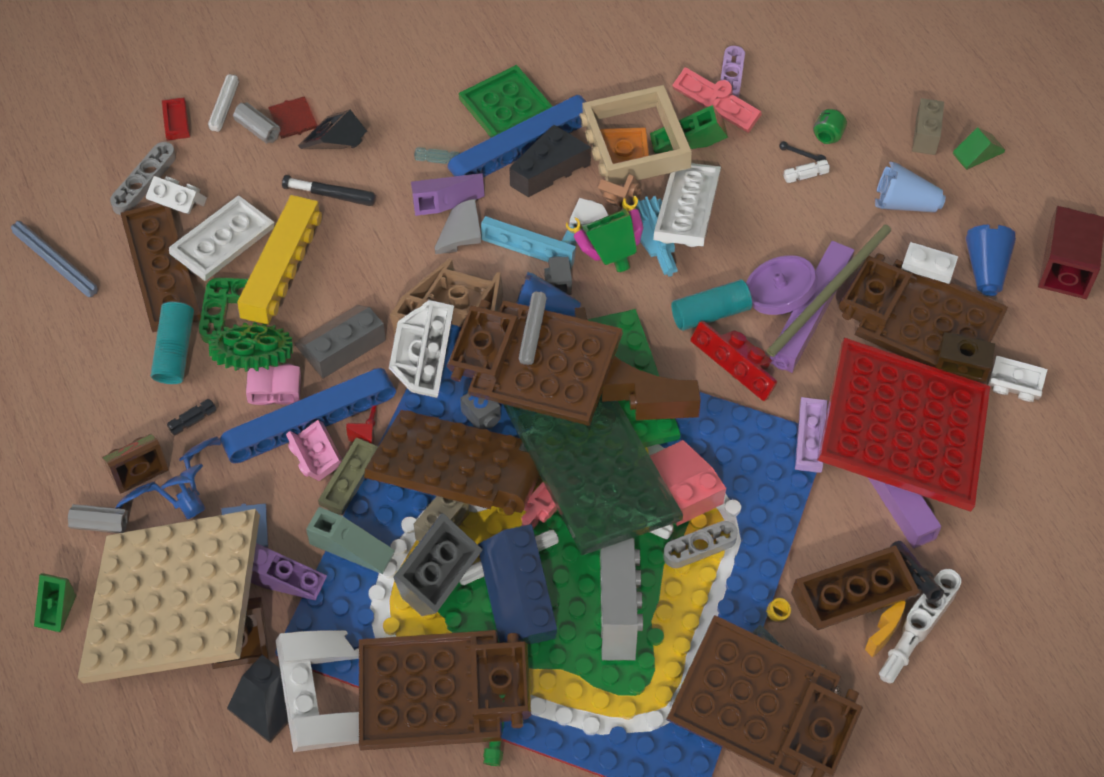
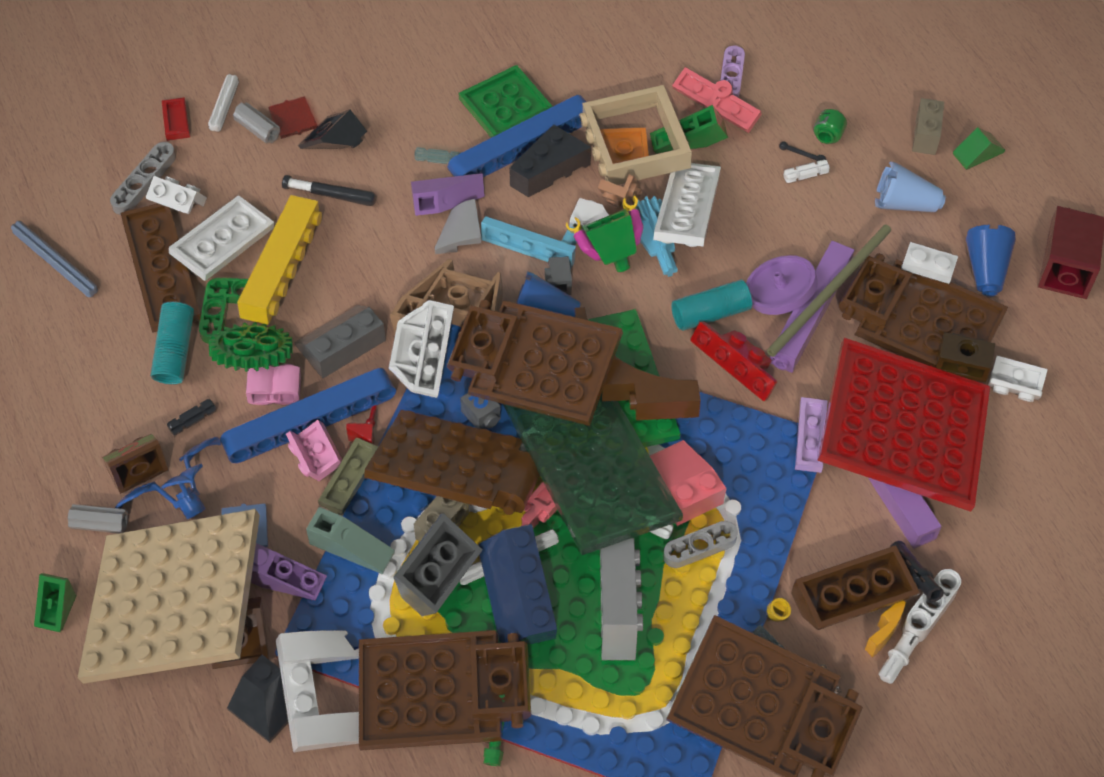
(532, 328): light grey axle -> none

